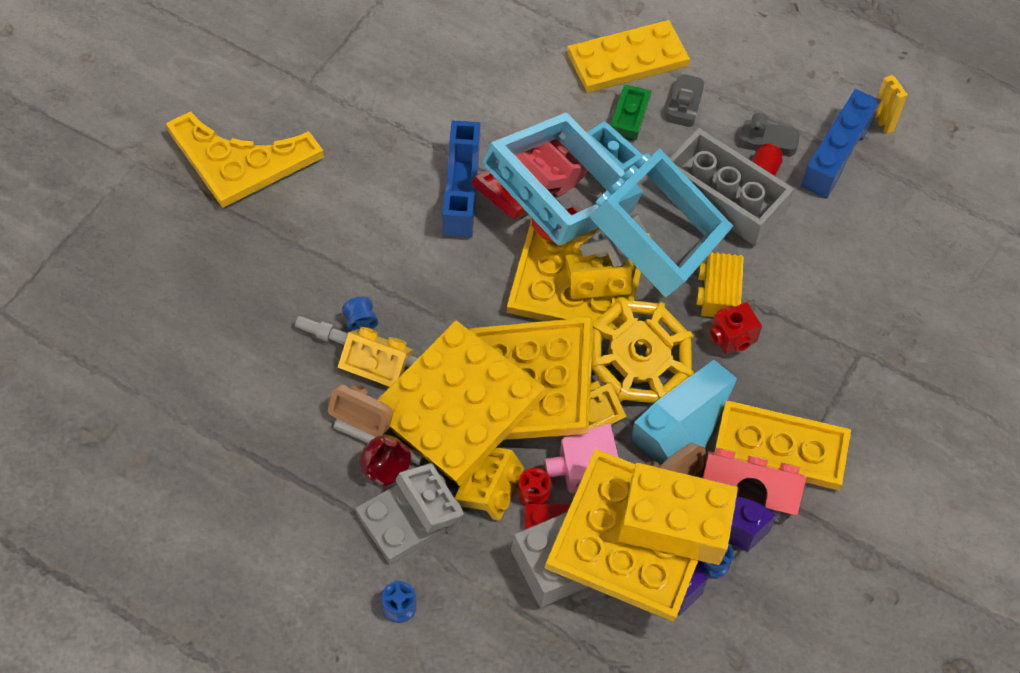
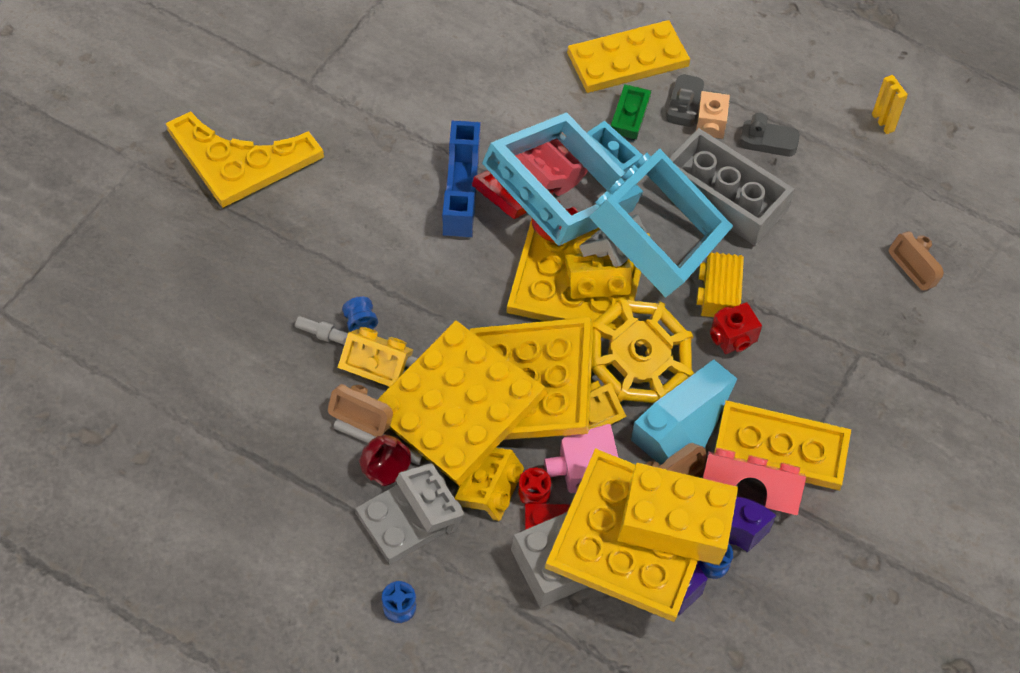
(713, 119): none -> light nougat brick
(768, 157): red brick -> none
(831, 156): blue arch -> none
(916, 260): none -> medium nougat piece

